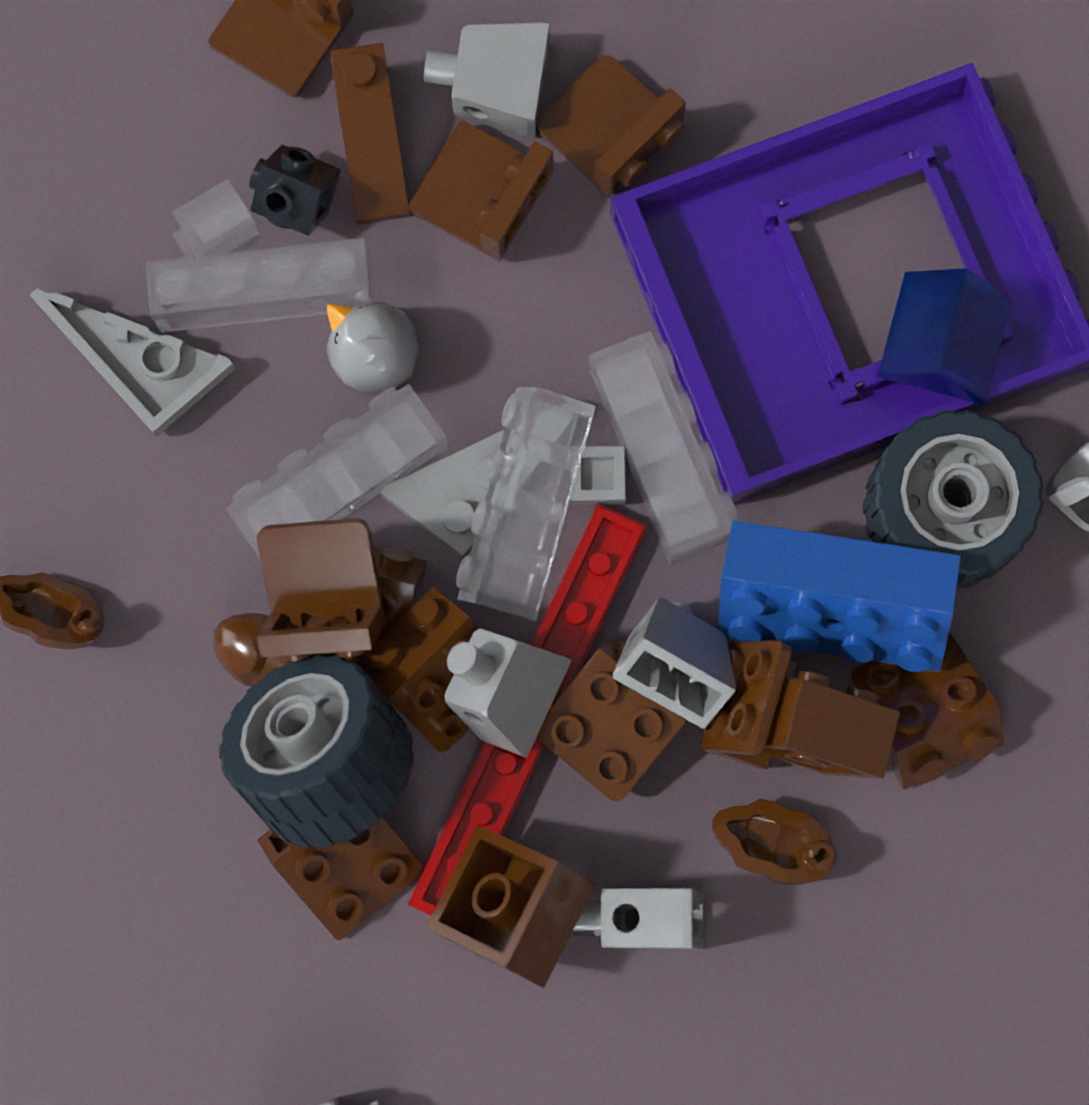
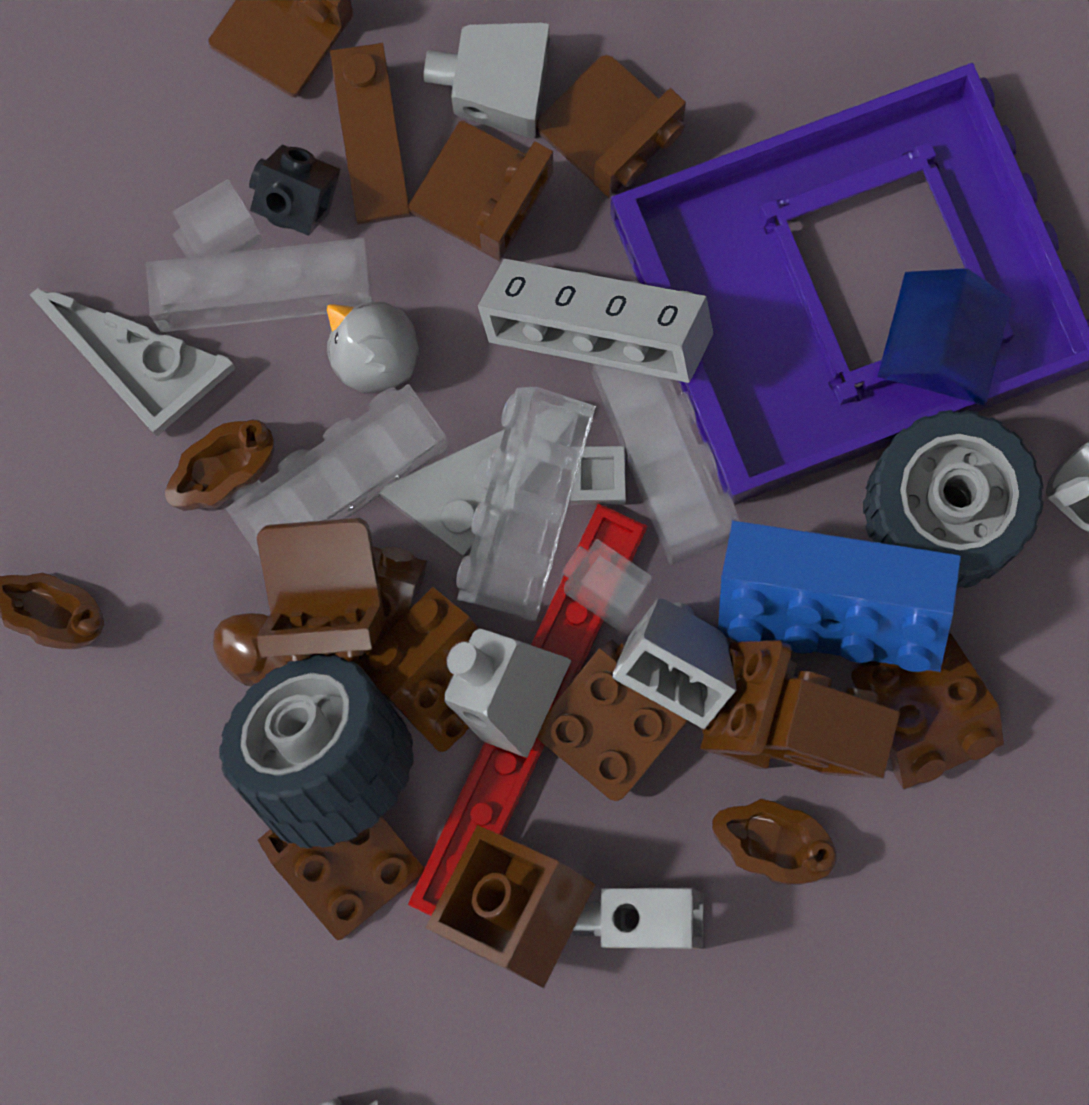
(220, 465): none -> reddish brown arm
(597, 319): none -> light grey brick
(605, 582): none -> clear brick

